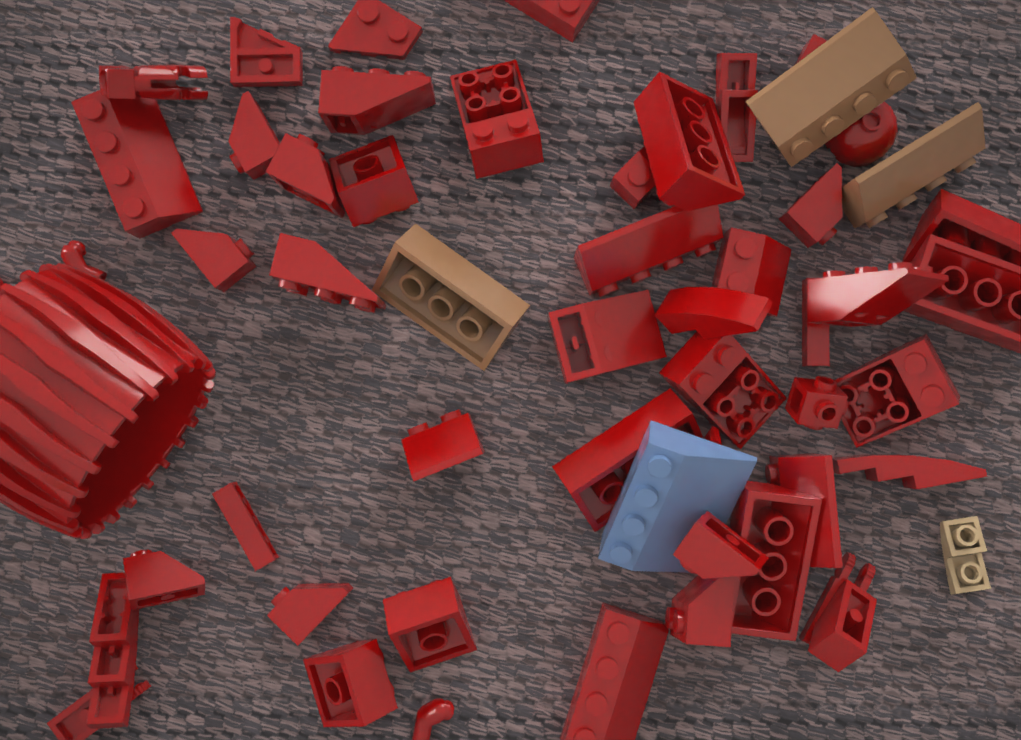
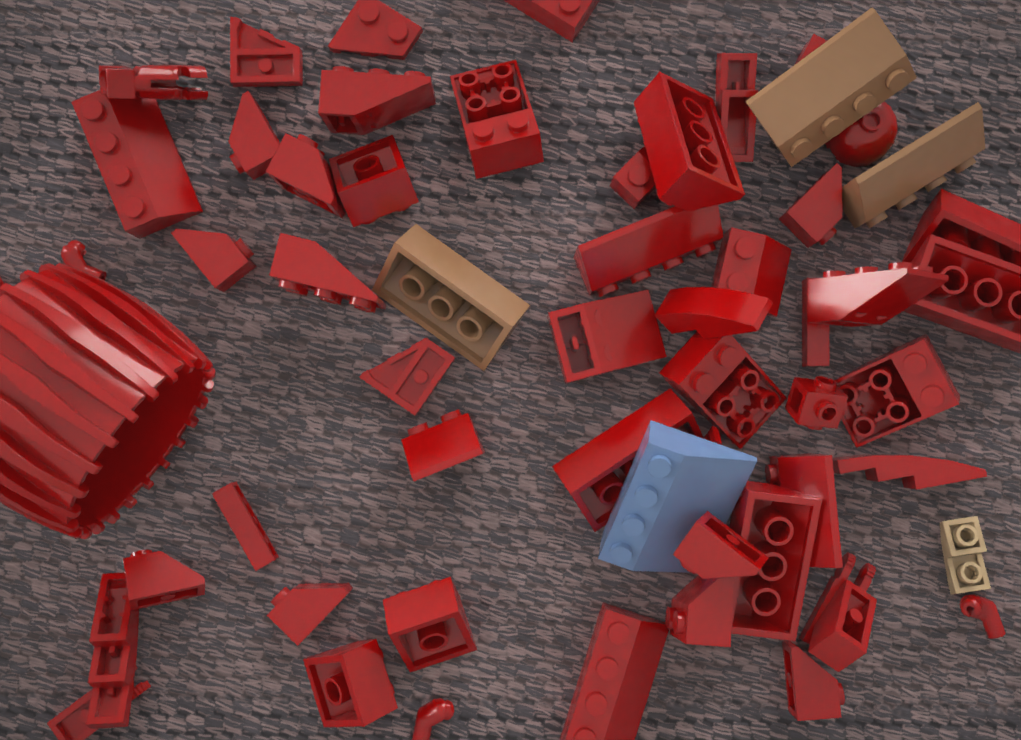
(411, 375): none -> red wing
(810, 688): none -> red slope
(984, 610): none -> red arm

